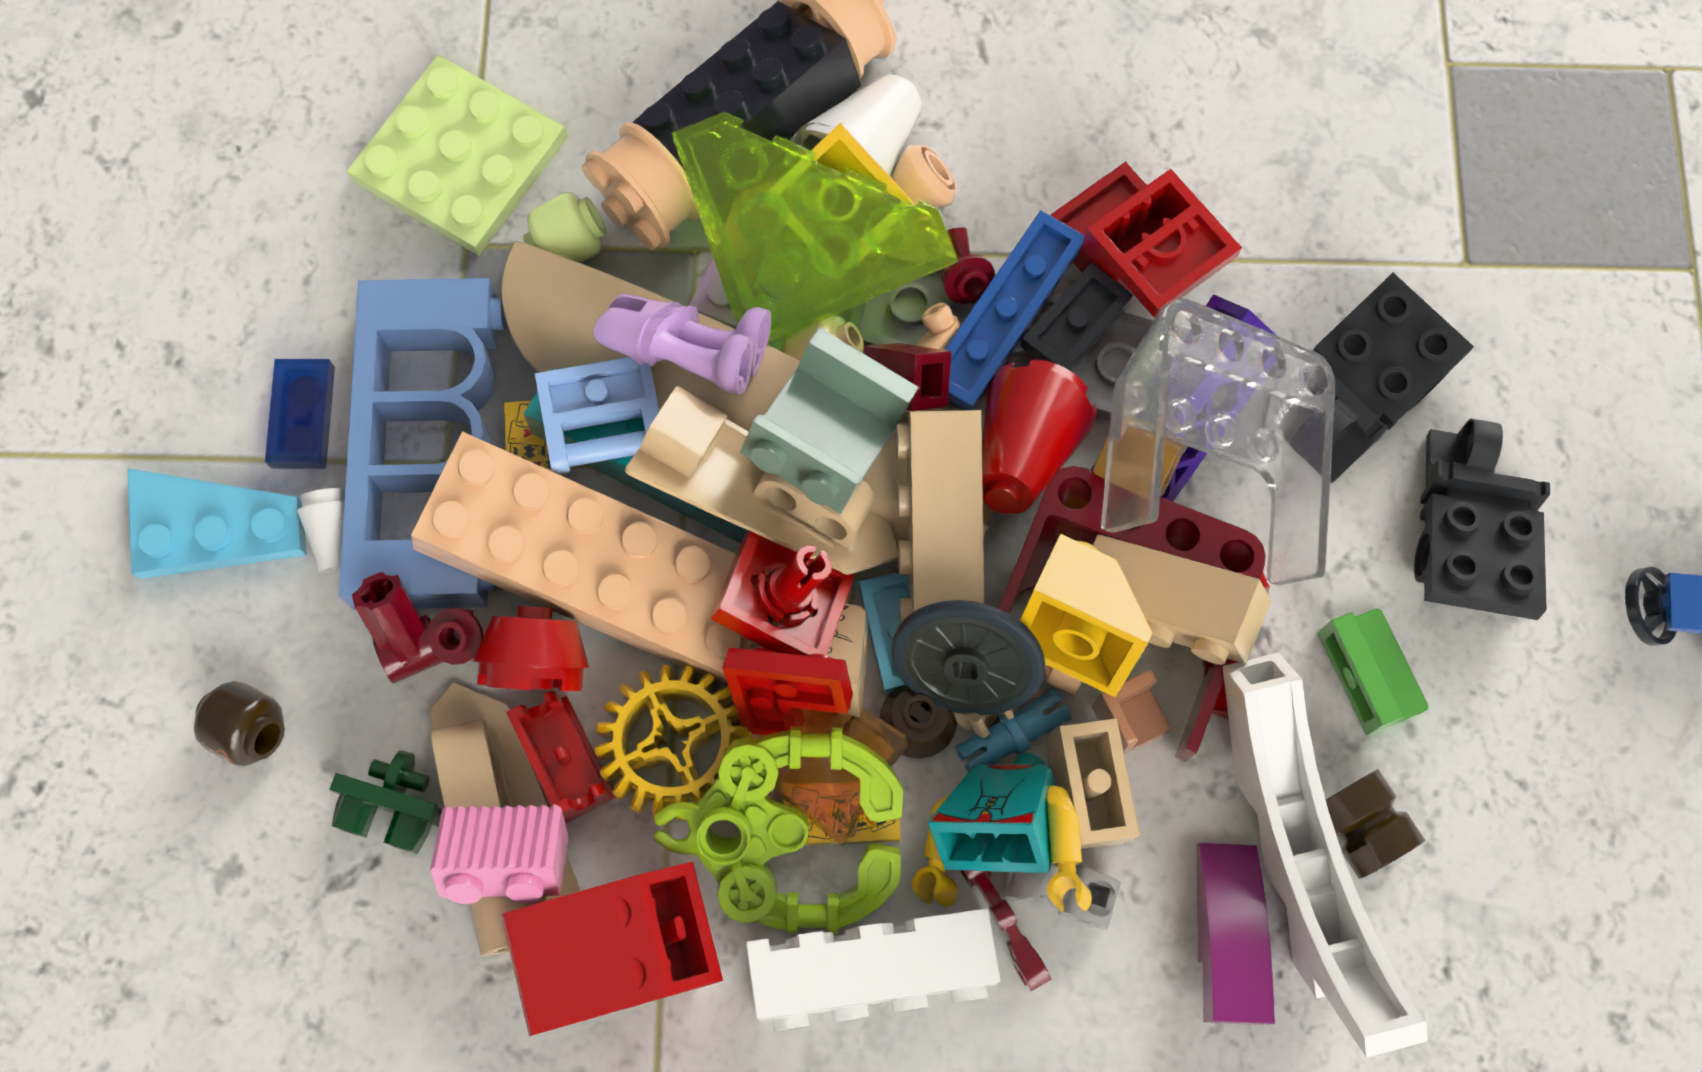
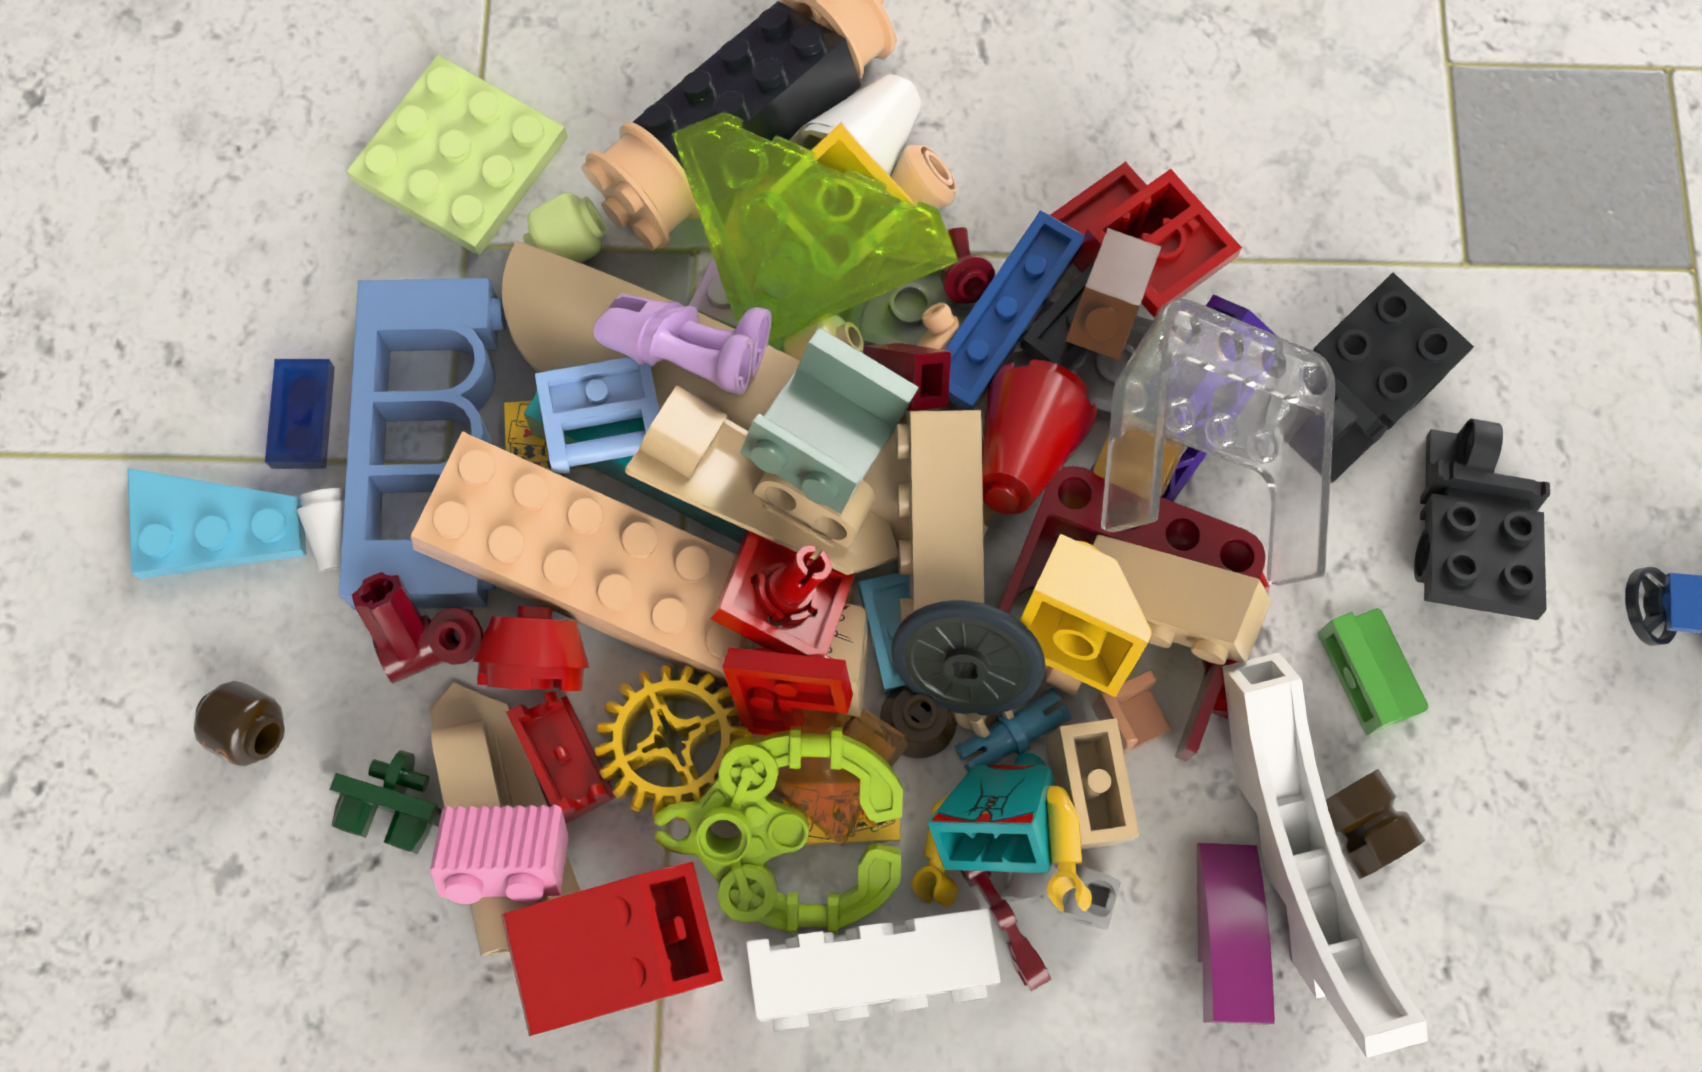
(1113, 293): none -> slope

